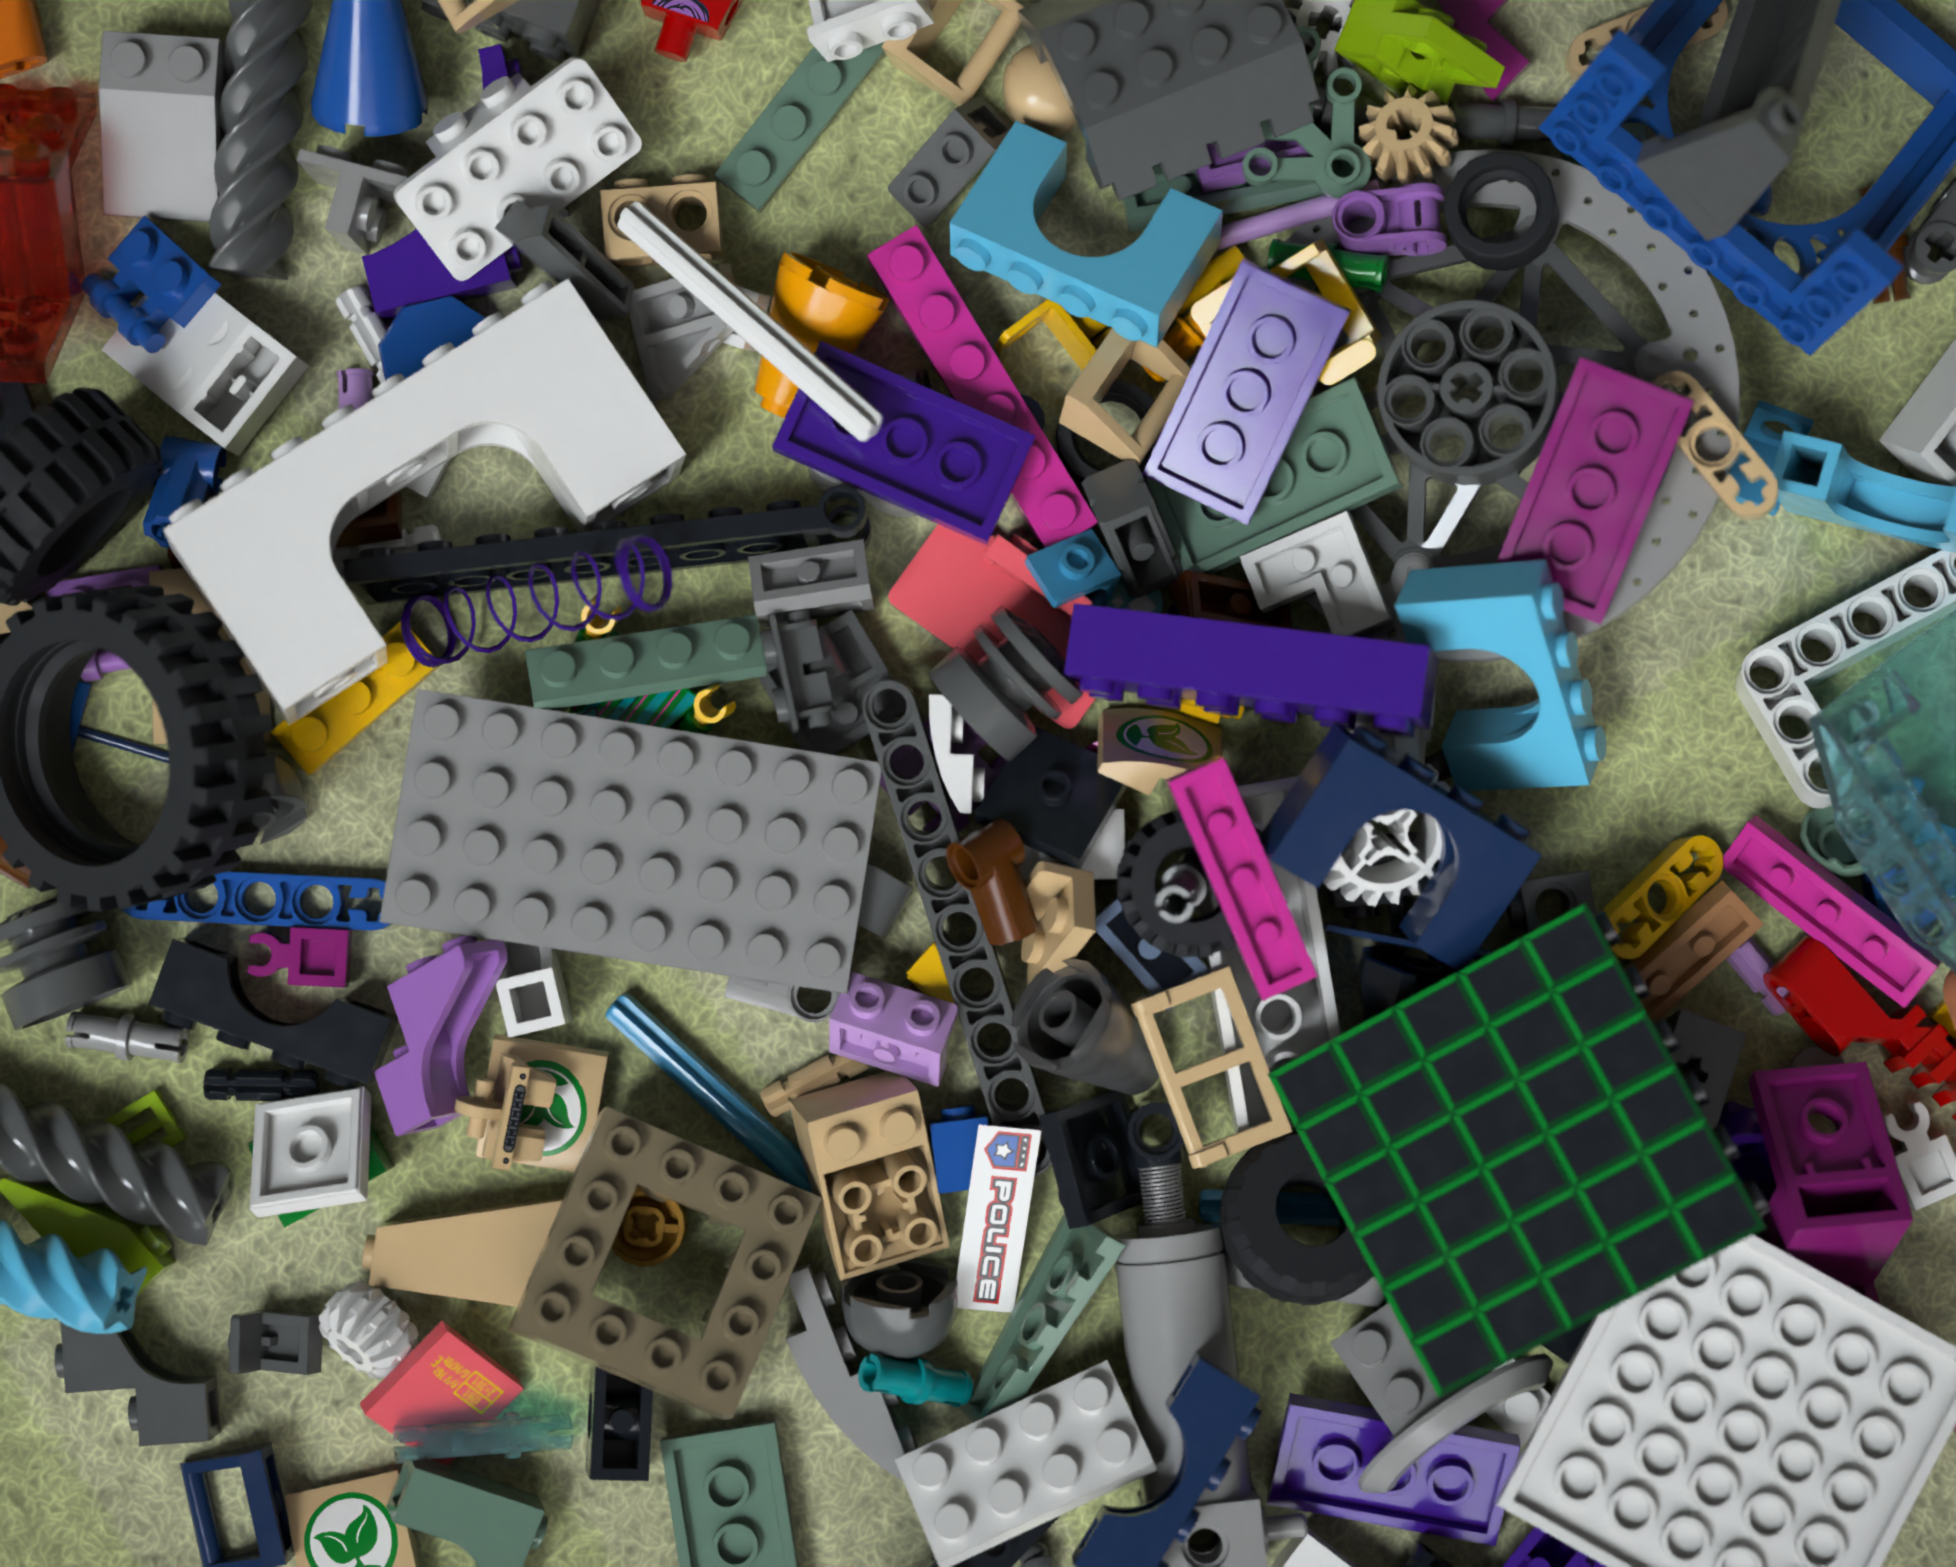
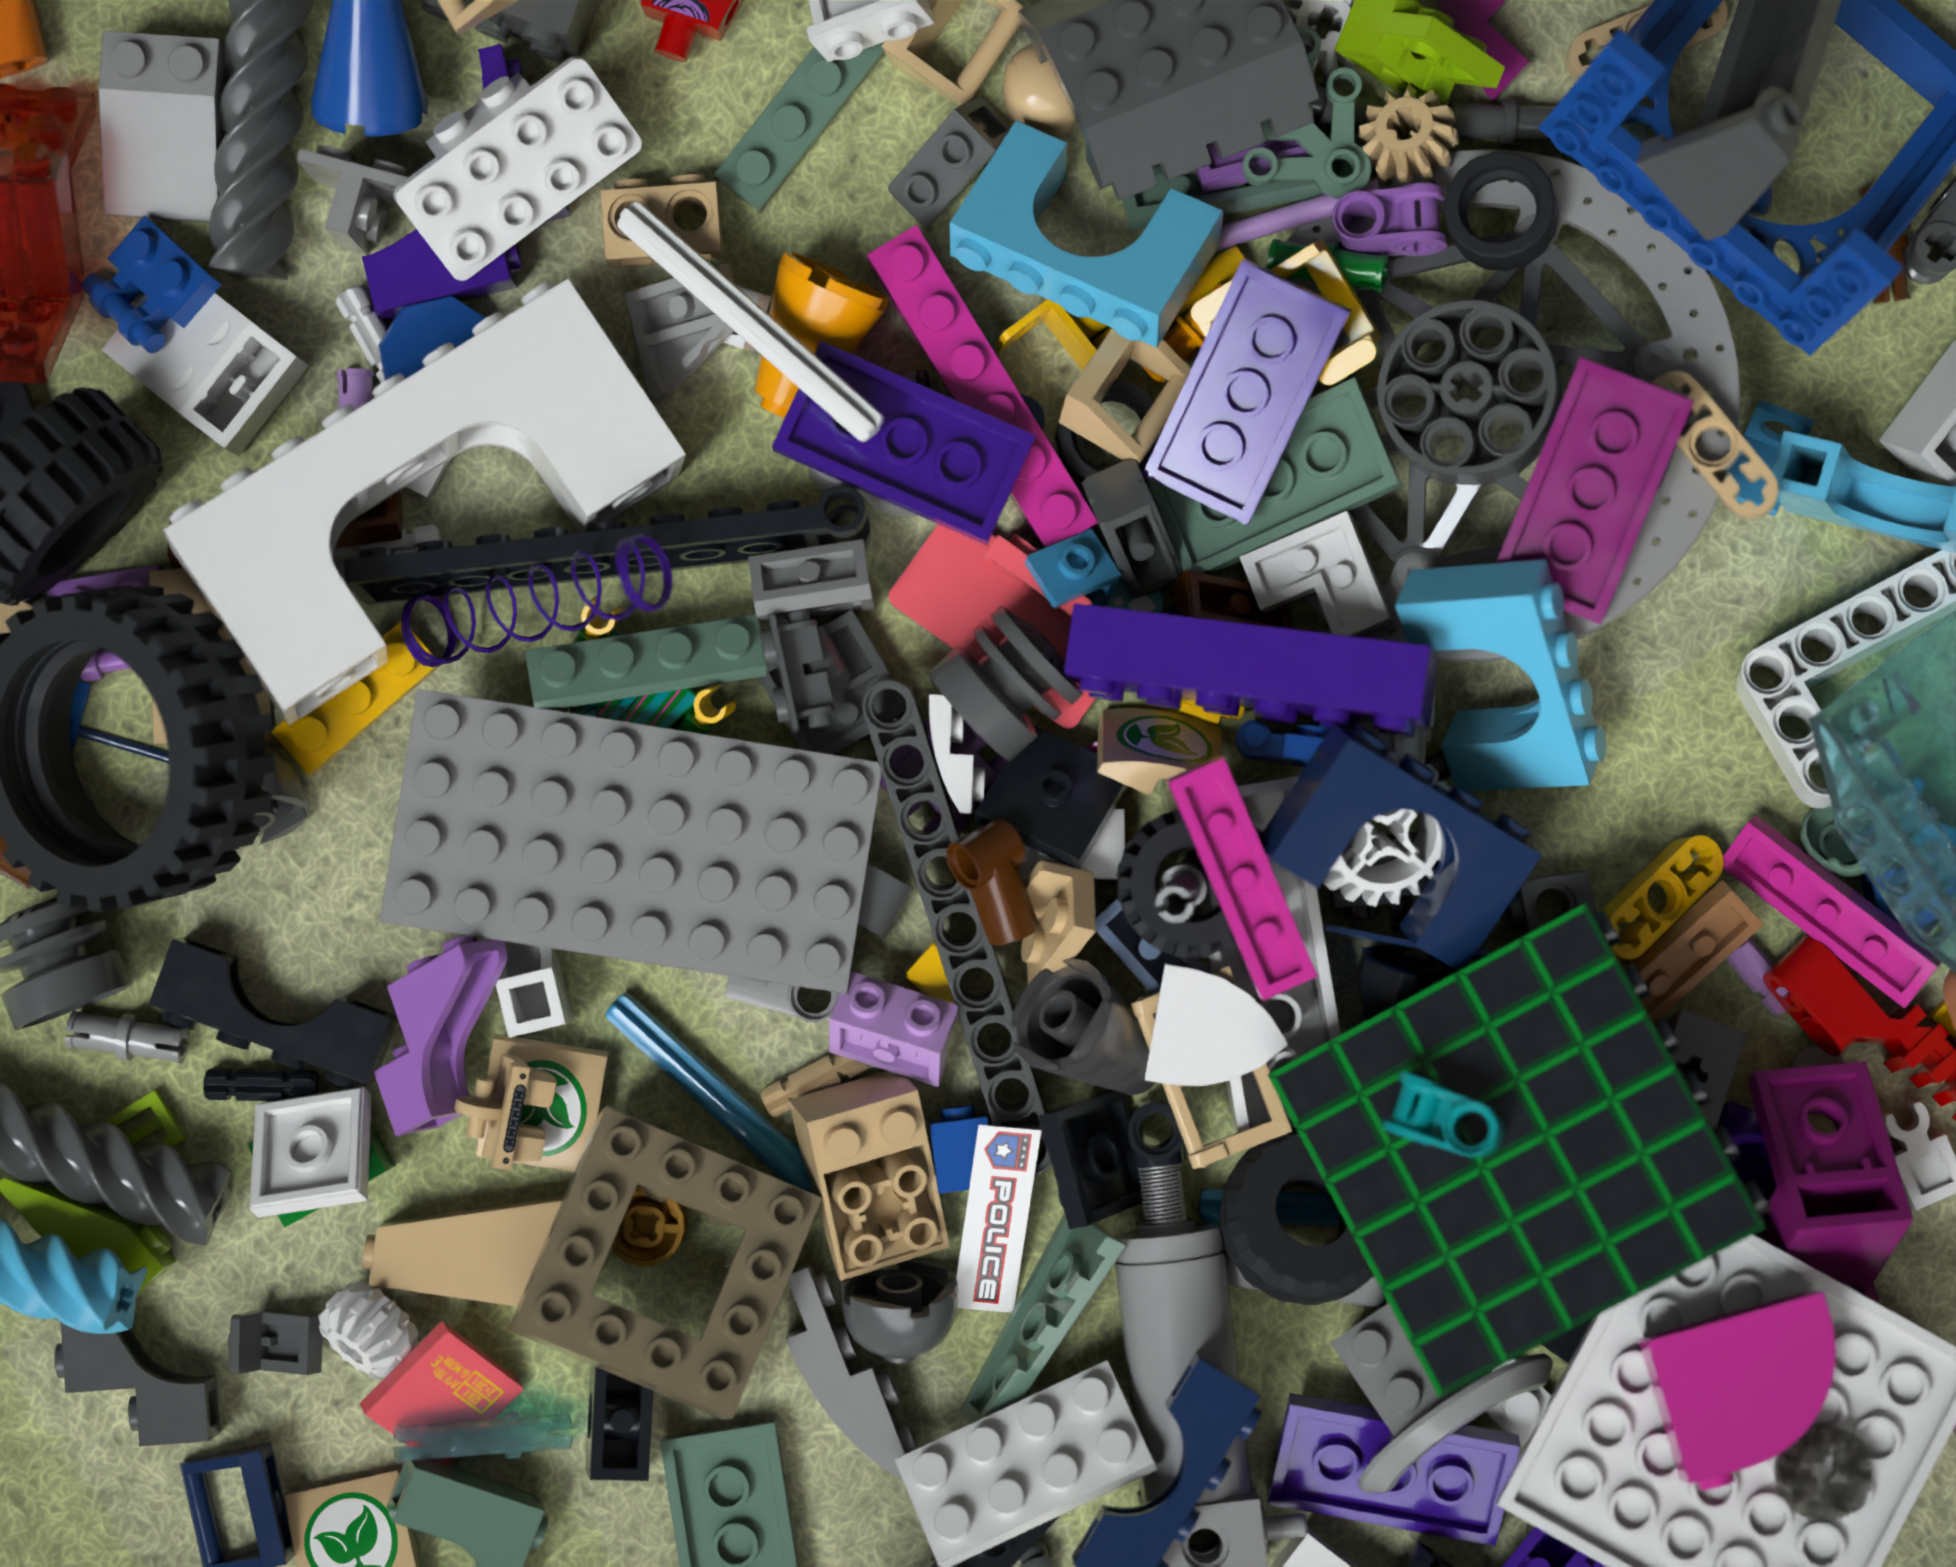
(187, 475): blue piece -> none
(288, 905): blue beam -> none
(312, 957): magenta plate -> none
(566, 254): dark grey piece -> none
(915, 1380): teal pin -> none
(1208, 1031): none -> white sticker
(1258, 743): none -> blue plate
(1439, 1117): none -> teal piece
(1741, 1384): none -> dark pink brick
(1799, 1487): none -> clear smoke gear

